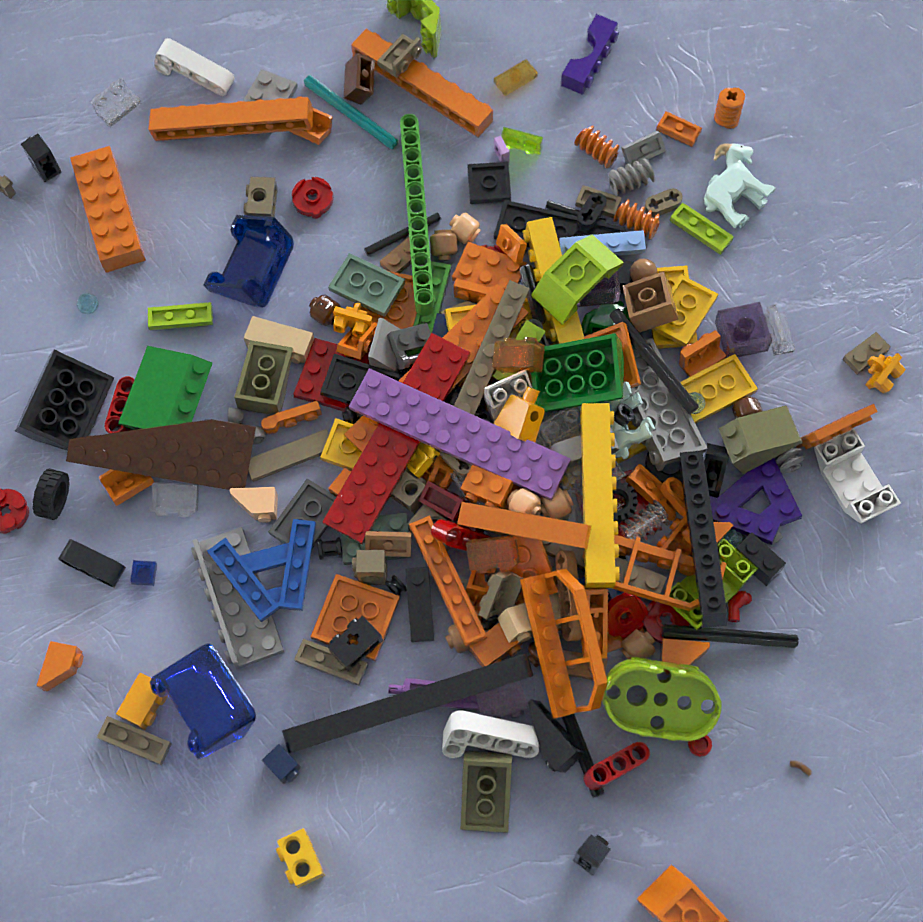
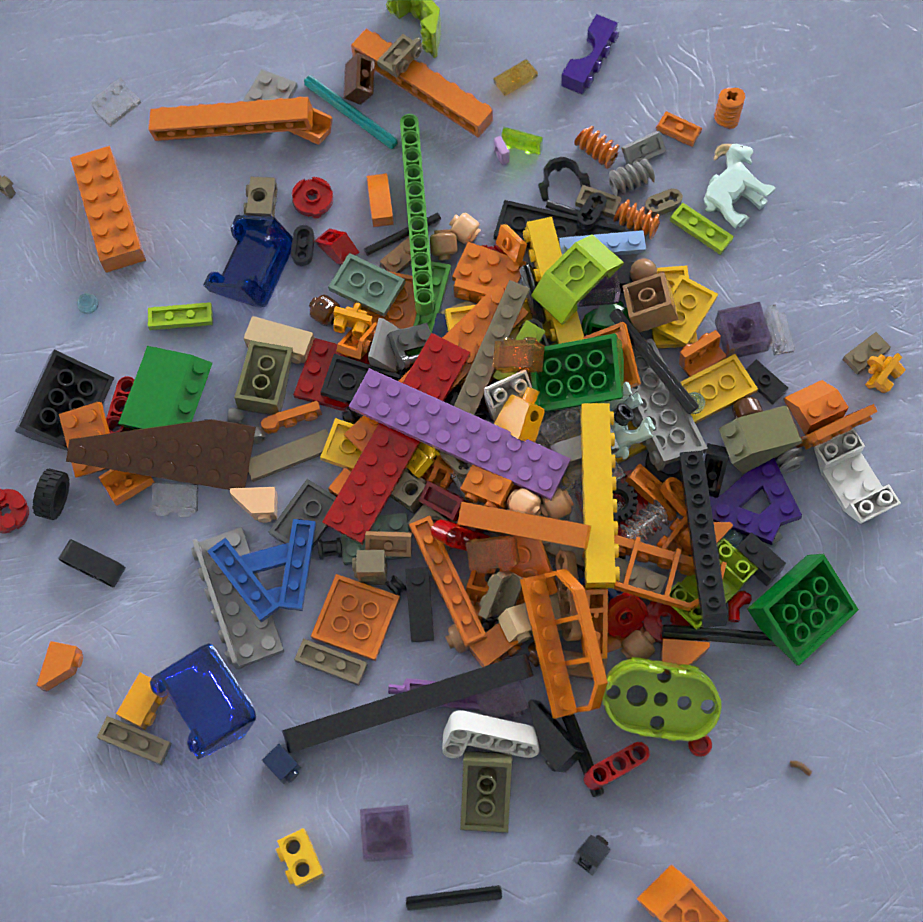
(41, 157): black brick -> none
(84, 422): none -> orange plate
(143, 573): clear blue plate -> none
(193, 66): white beam -> none
(302, 247): none -> black plate
(336, 245): none -> red slope
(350, 654): black brick -> none
(380, 200): none -> orange slope
(386, 833): none -> clear purple brick
(453, 897): none -> black axle
(489, 182): black plate -> none
(557, 164): none -> black helmet
(766, 382): none -> black plate
(803, 608): none -> green slope
(816, 406): none -> orange slope

